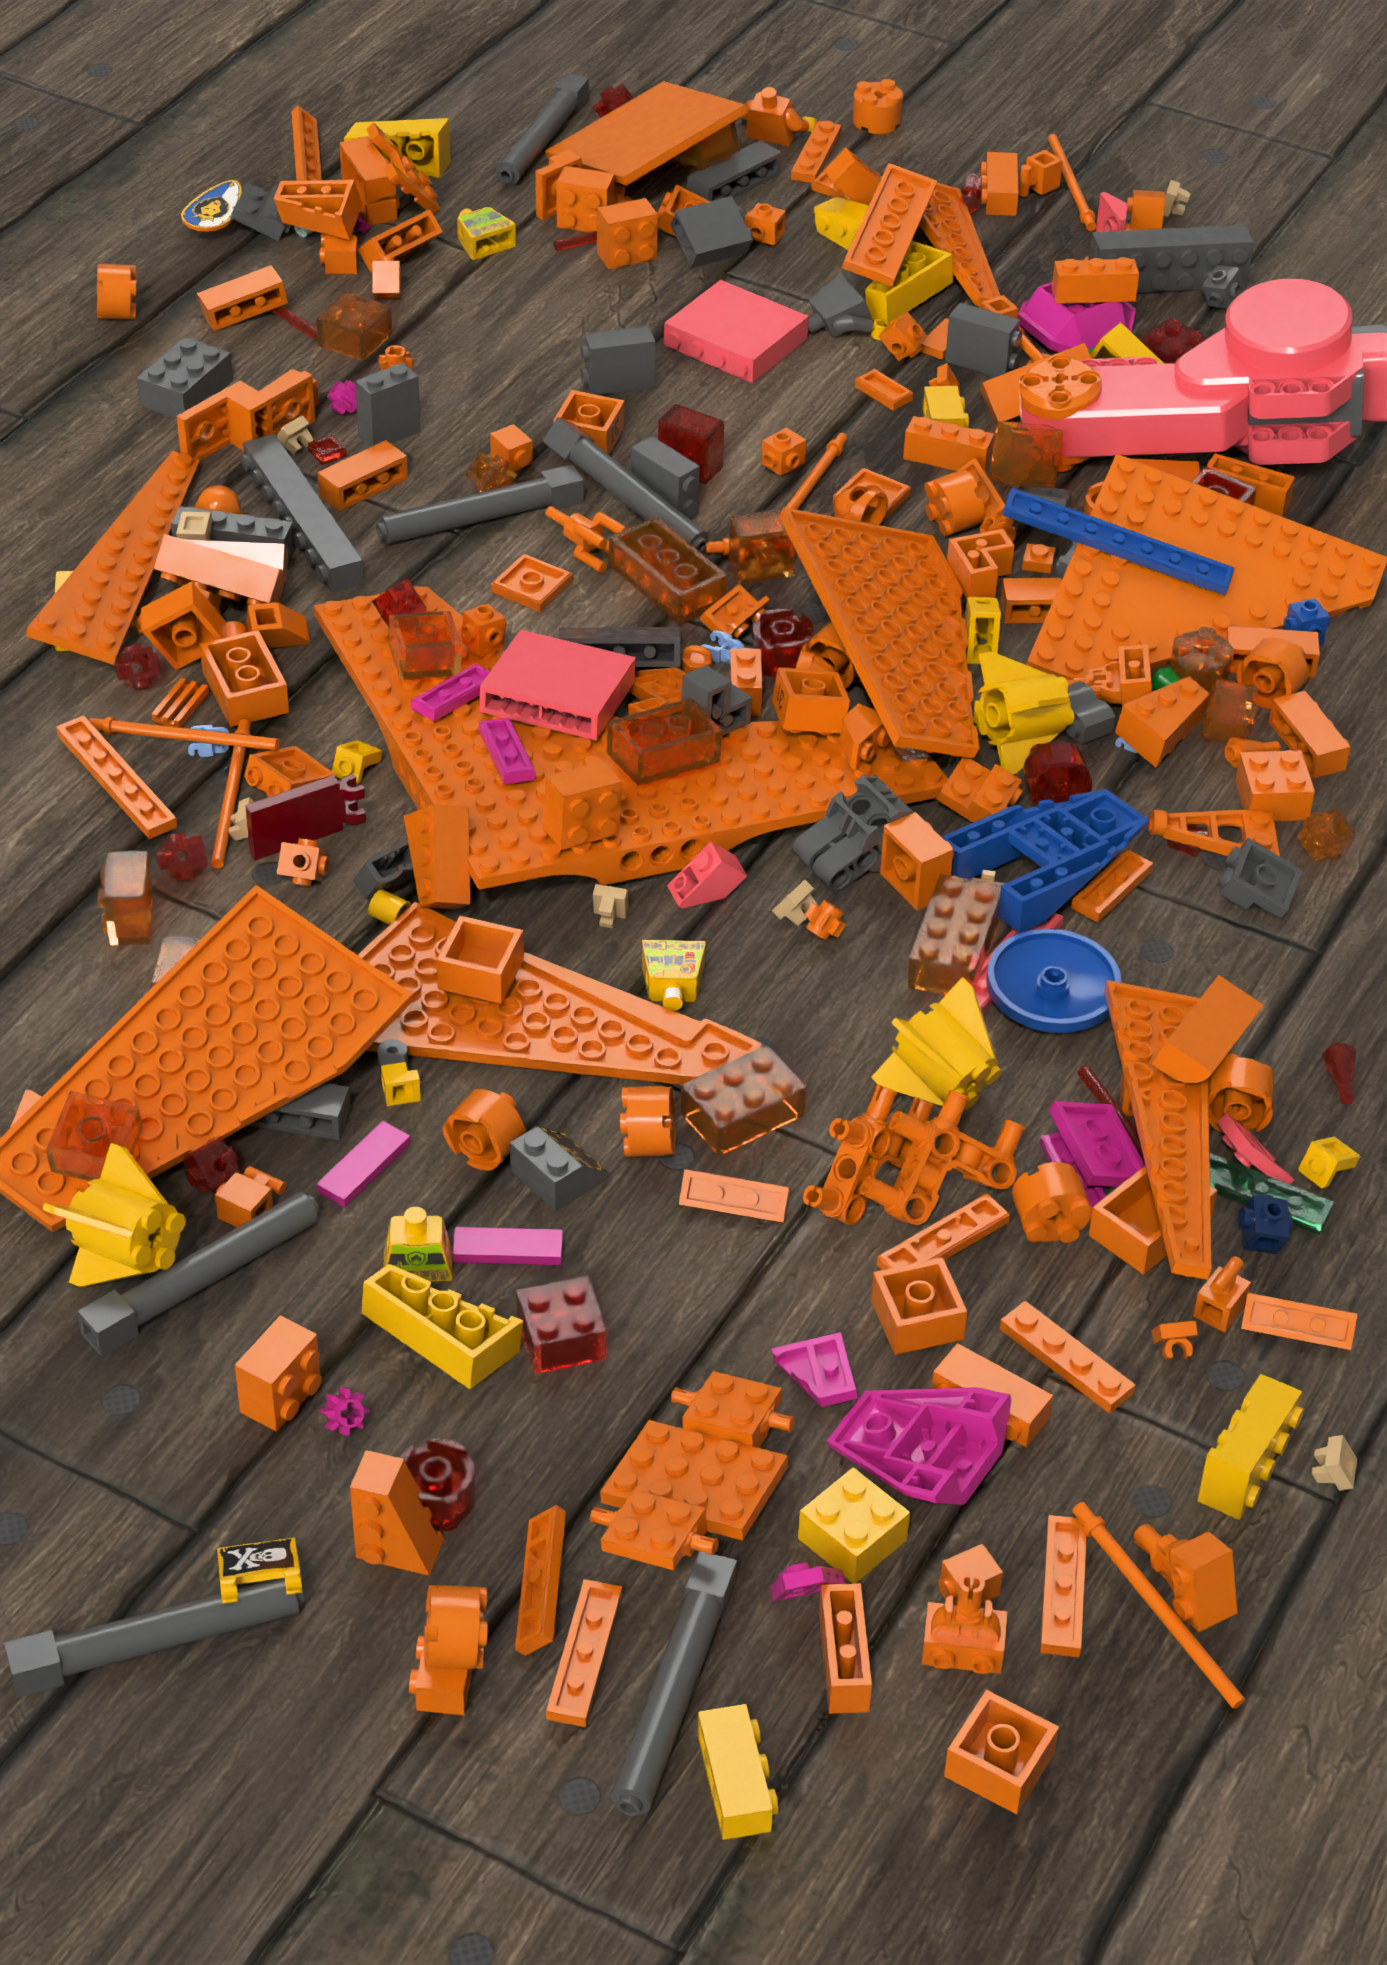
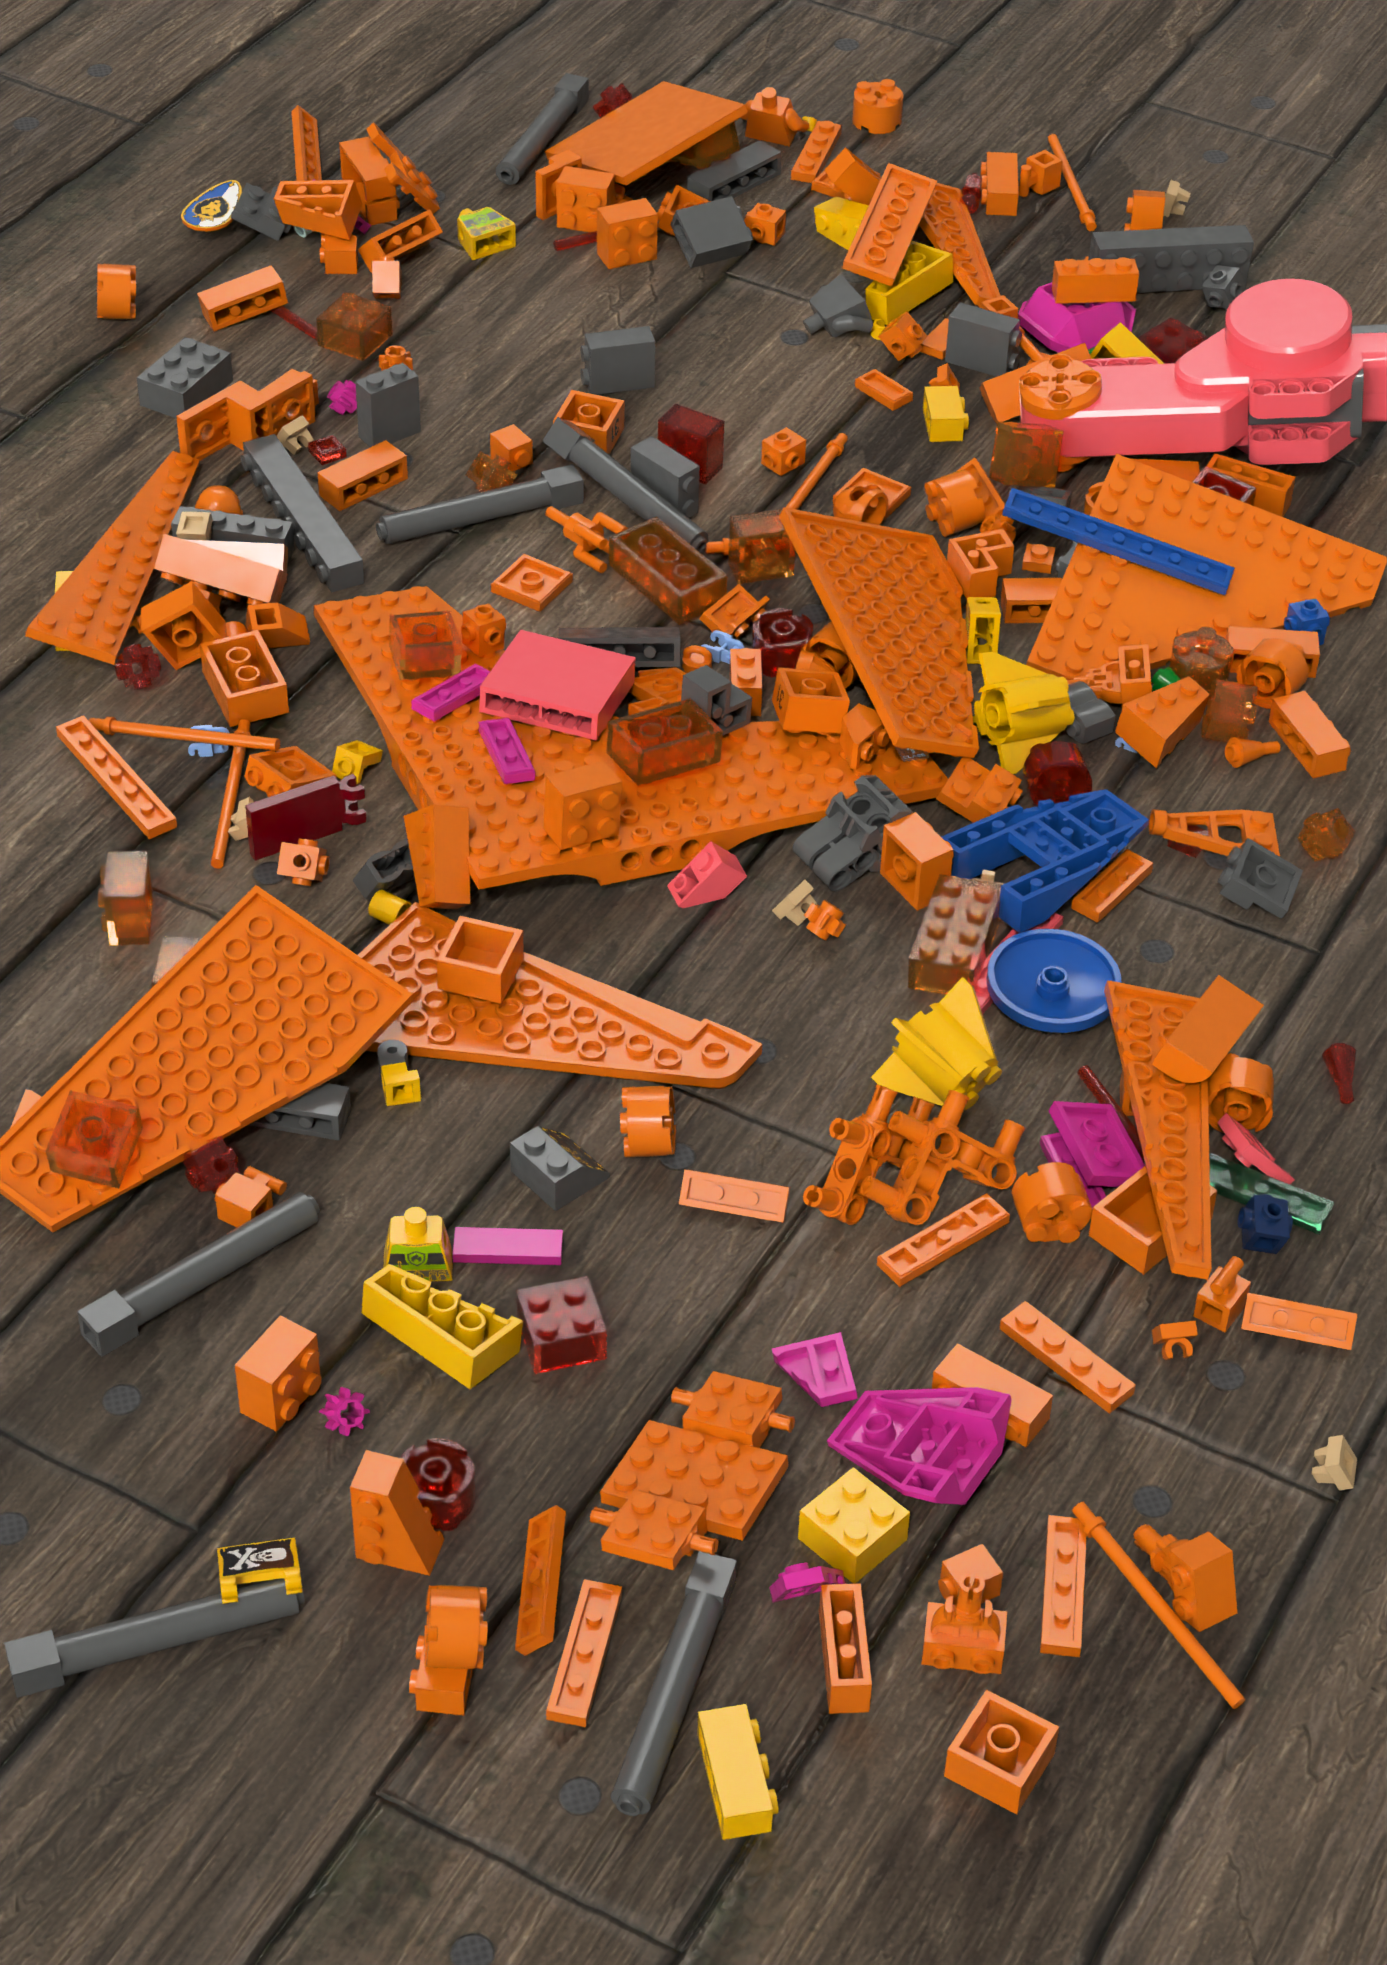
(120, 1224): yellow brick -> none
(175, 701): orange tile -> none
(194, 854): clear red brick -> none
(363, 1164): tile -> none
(399, 600): clear red brick -> none
(421, 140): yellow wedge -> none
(484, 1128): orange brick -> none
(610, 903): tan tile -> none
(673, 970): yellow torso -> none
(736, 331): coral brick -> none
(743, 1100): clear orange brick -> none
(918, 1306): orange brick -> none
(946, 444): orange brick -> none
(1111, 213): coral slope -> none
(1249, 1445): yellow wedge -> none
(1275, 784): orange brick -> none
(1325, 1159): yellow bracket -> none

